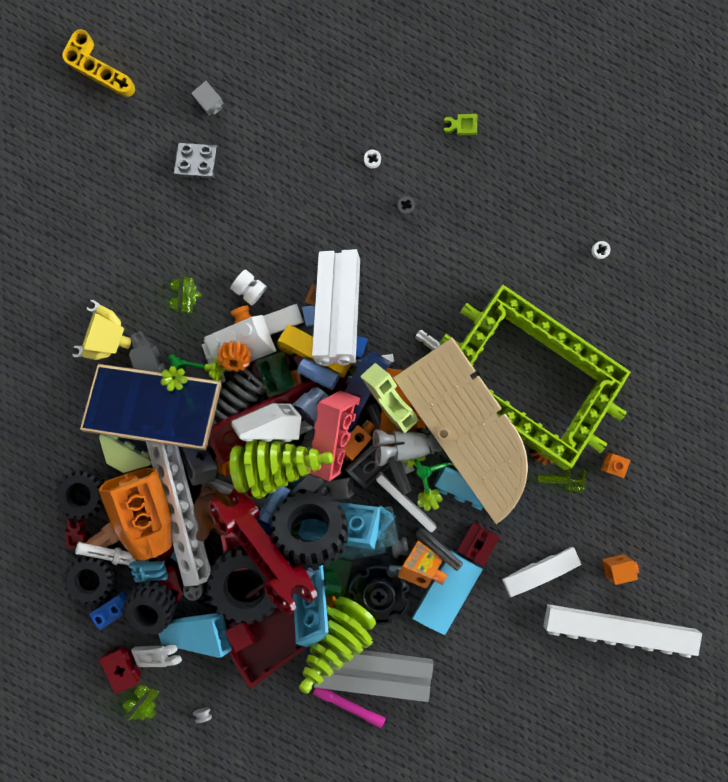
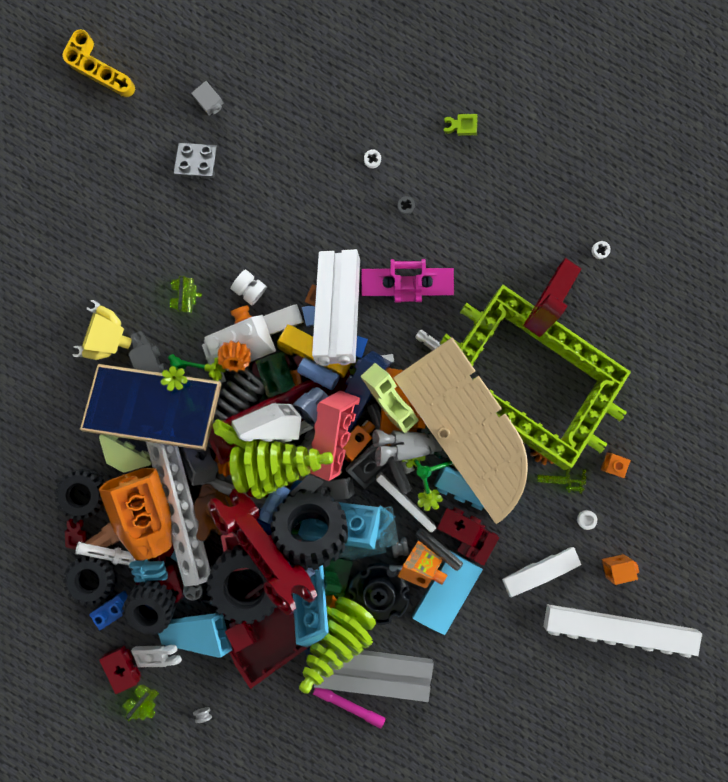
(227, 433): none -> lime plate
(408, 288): none -> dark pink piece
(450, 525): none -> dark red brick
(551, 304): none -> dark red beam
(587, 520): none -> white tile

